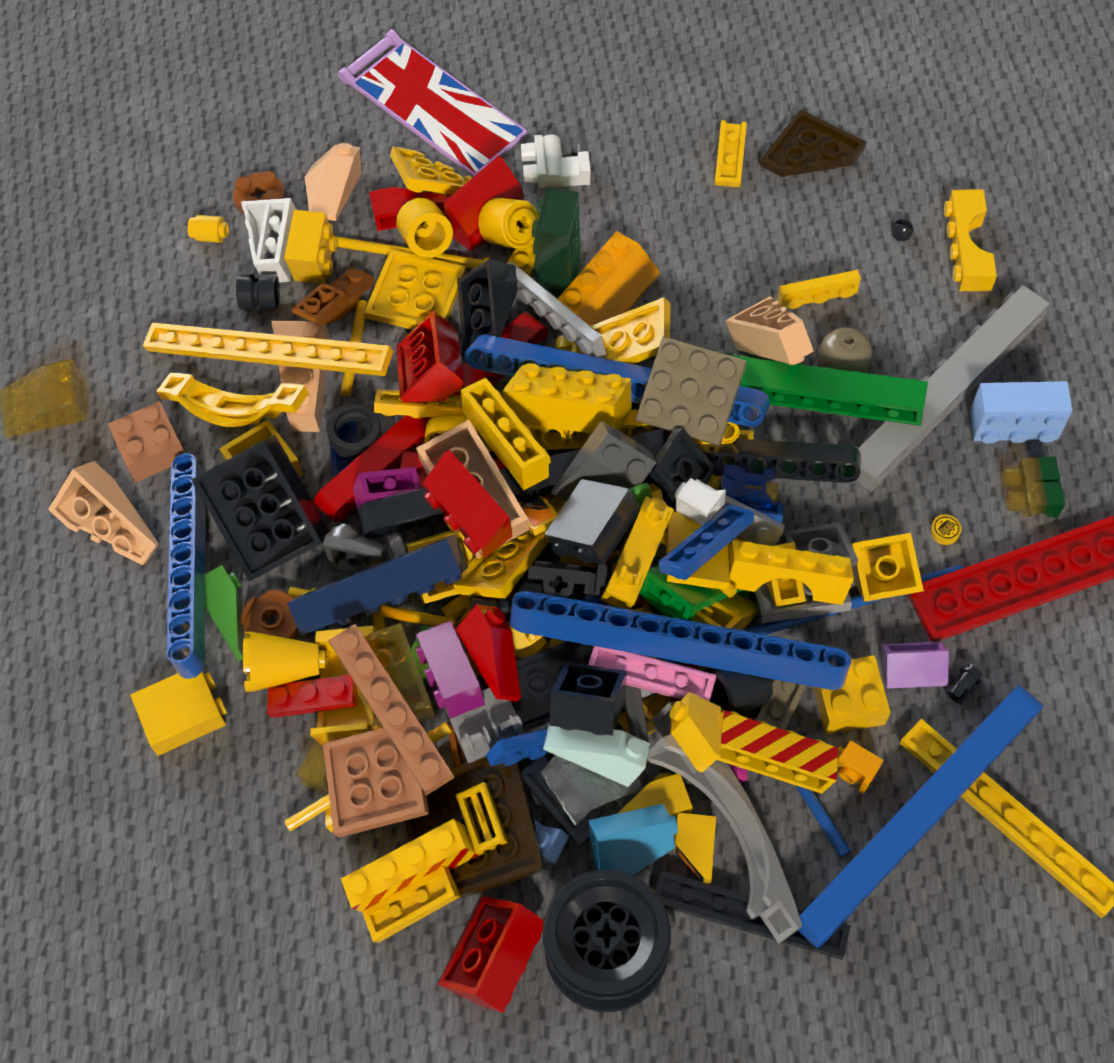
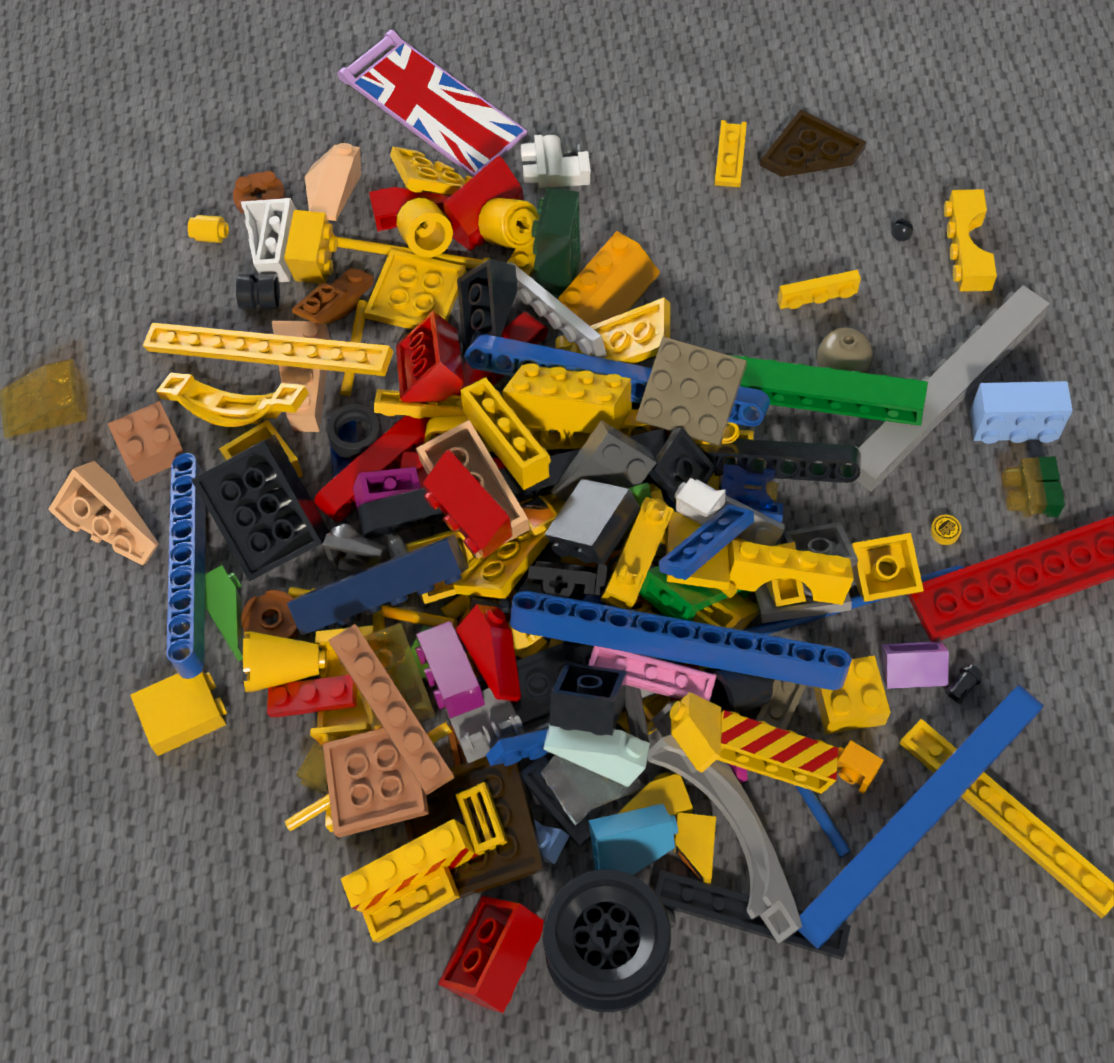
(770, 332): light nougat wedge -> none

